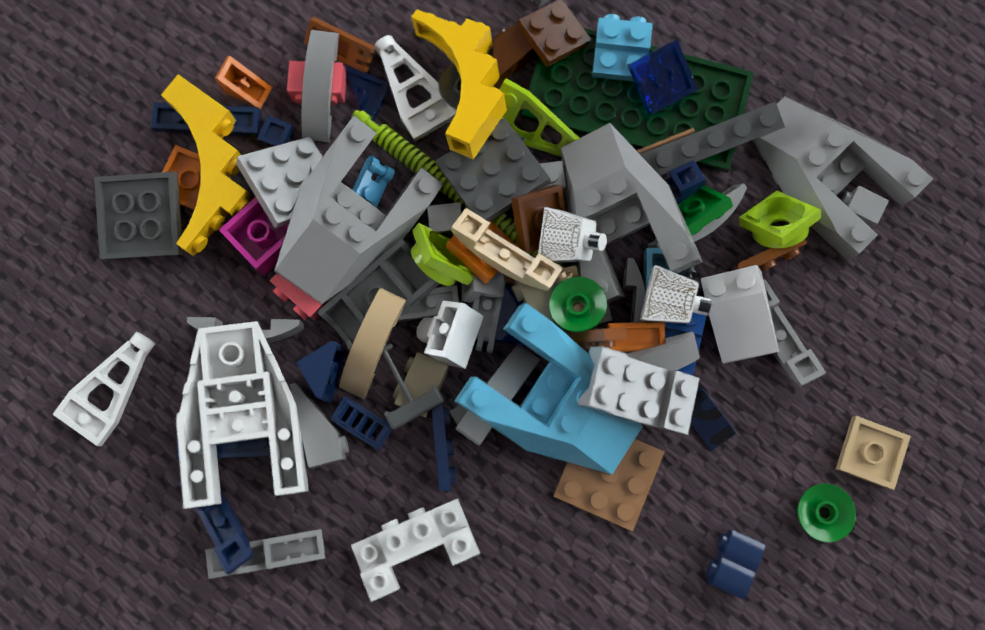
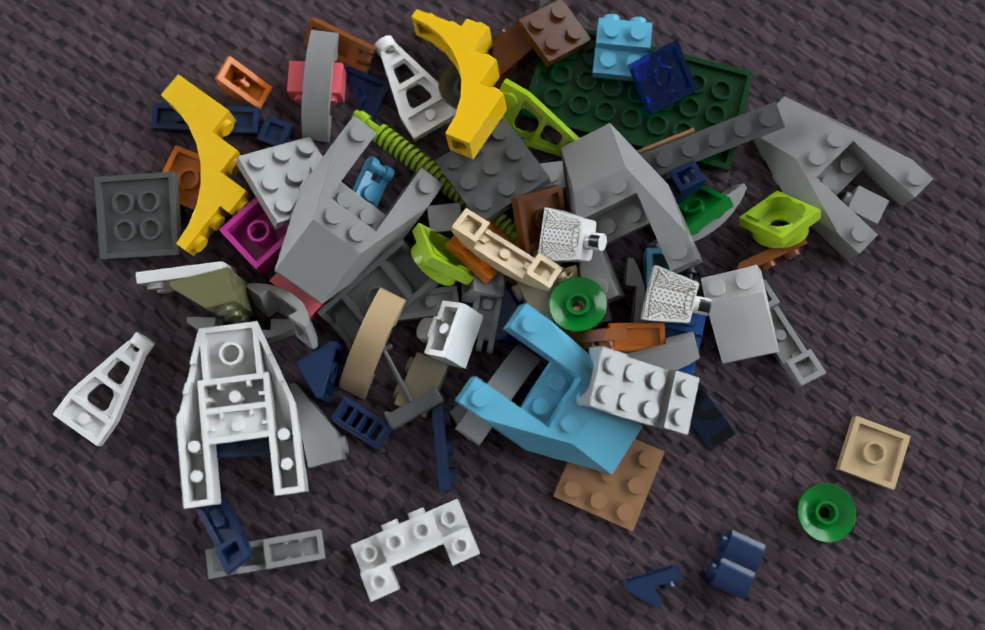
(160, 278): none -> white plate
(220, 293): none -> olive slope
(274, 299): none -> light grey slope
(645, 584): none -> dark blue slope

